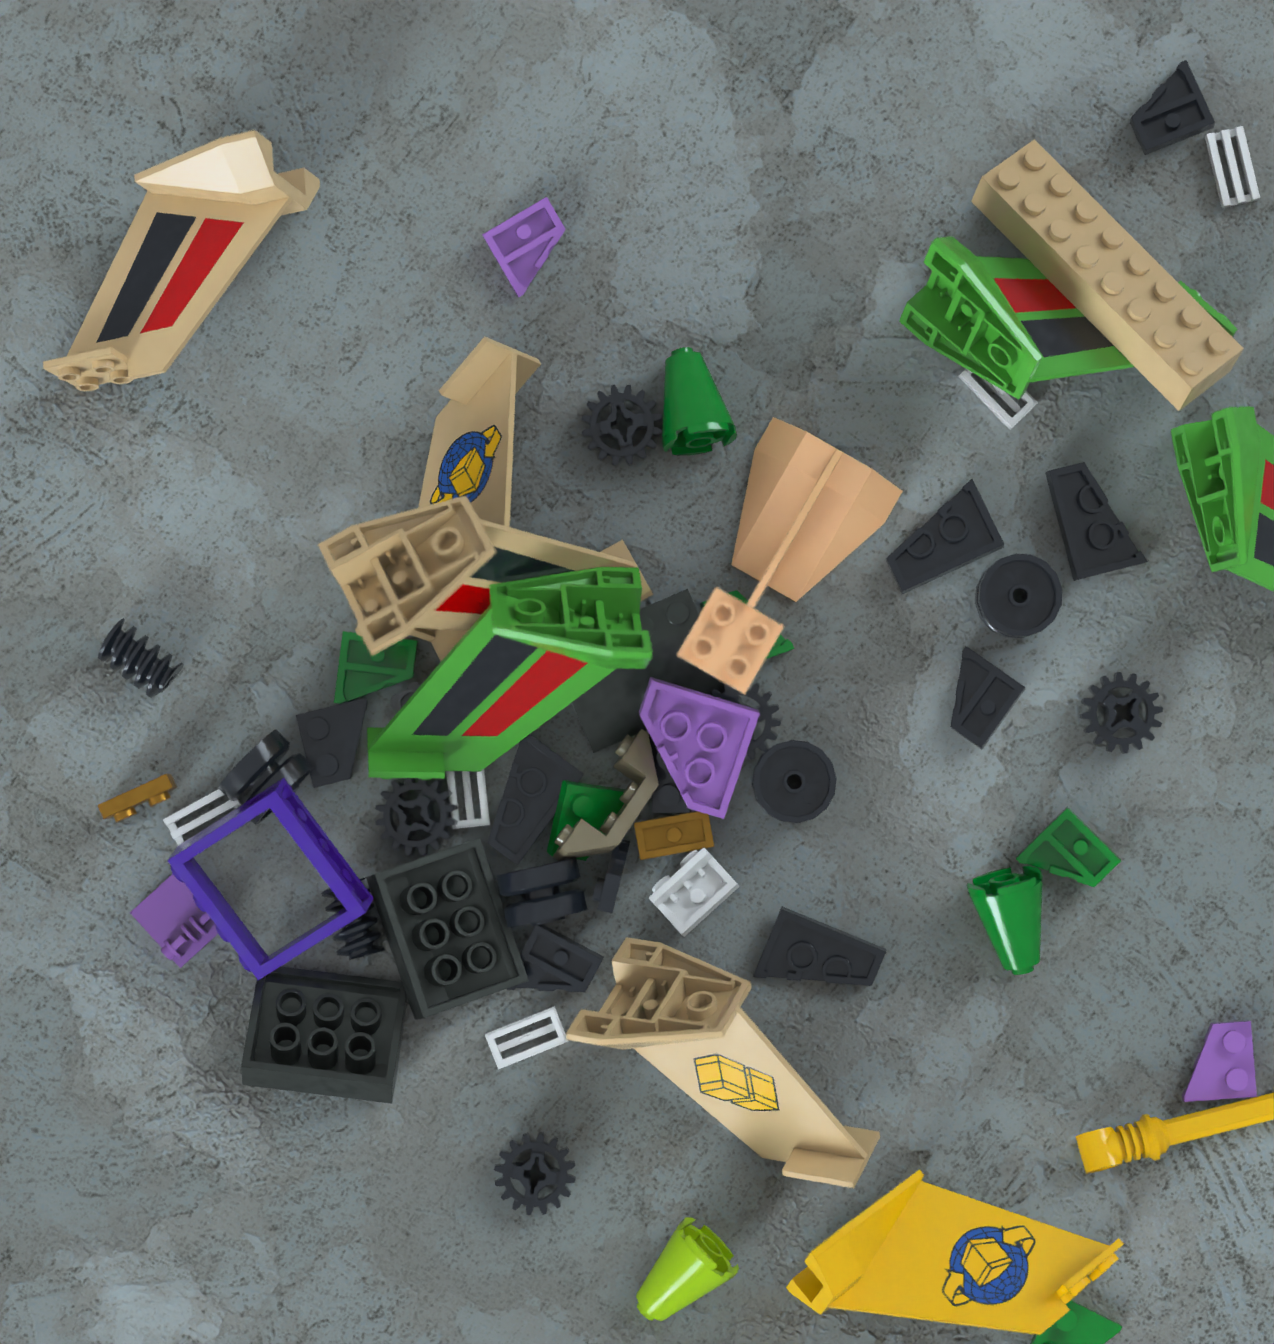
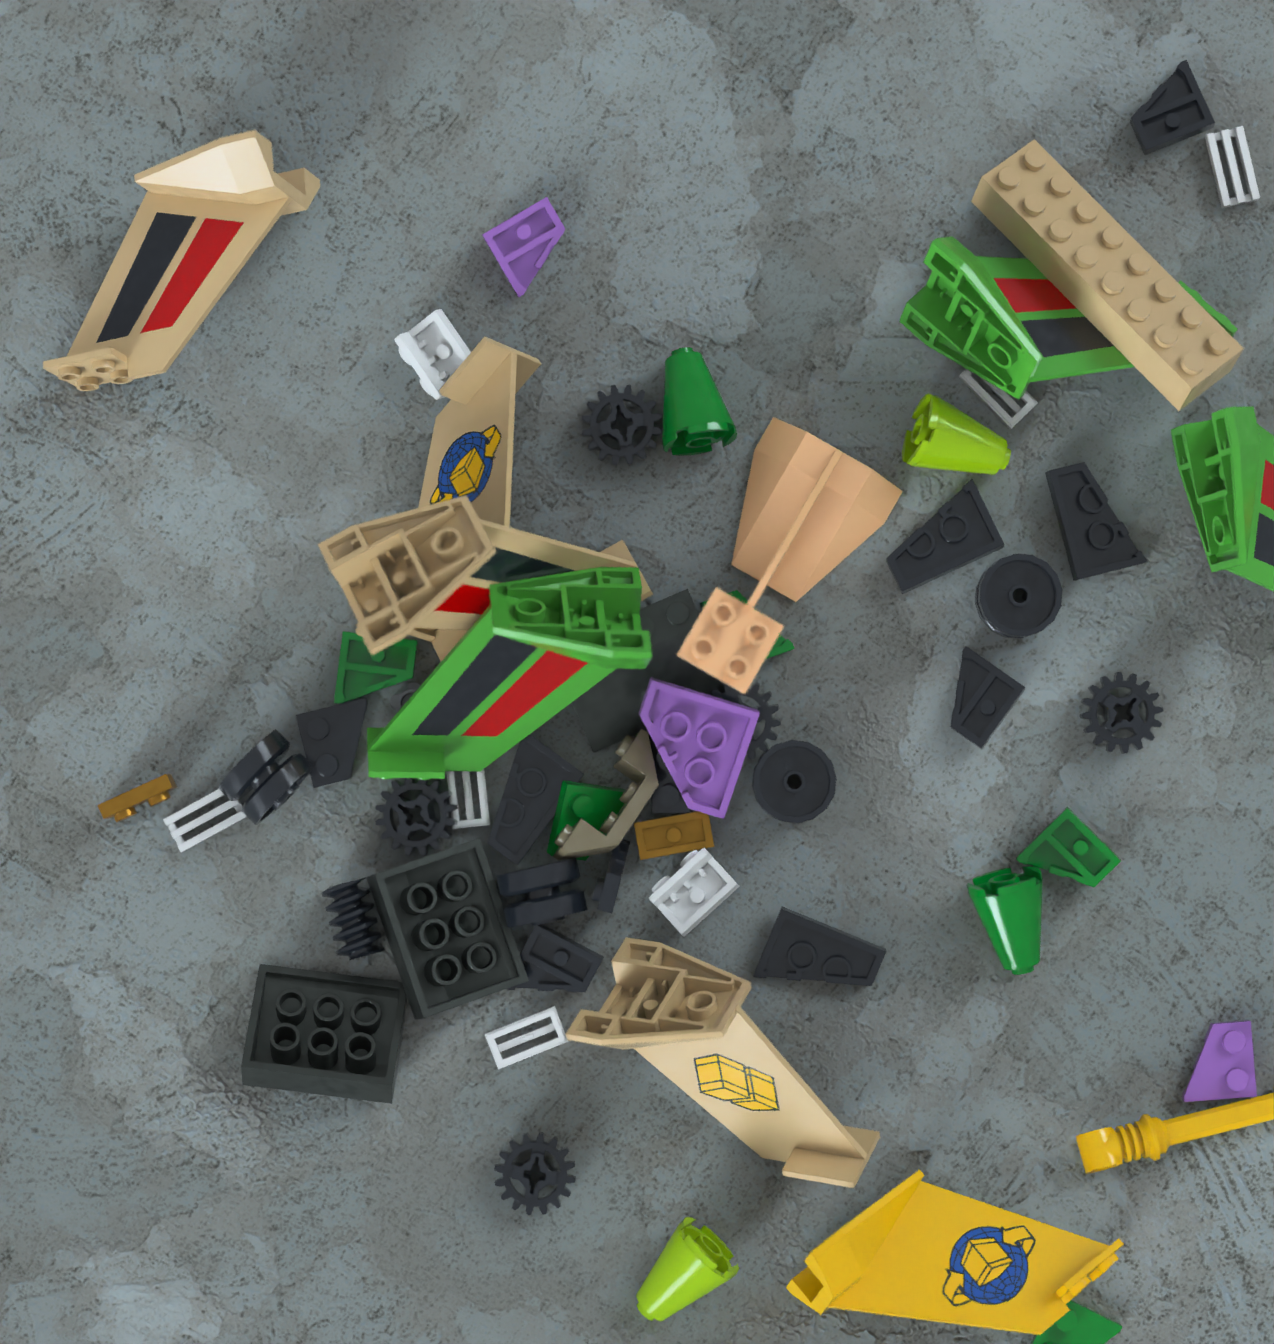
(138, 660): black piece -> none
(175, 921): medium lavender hinge -> none
(315, 846): dark purple window -> none
(433, 351): none -> white bracket
(952, 440): none -> lime cone

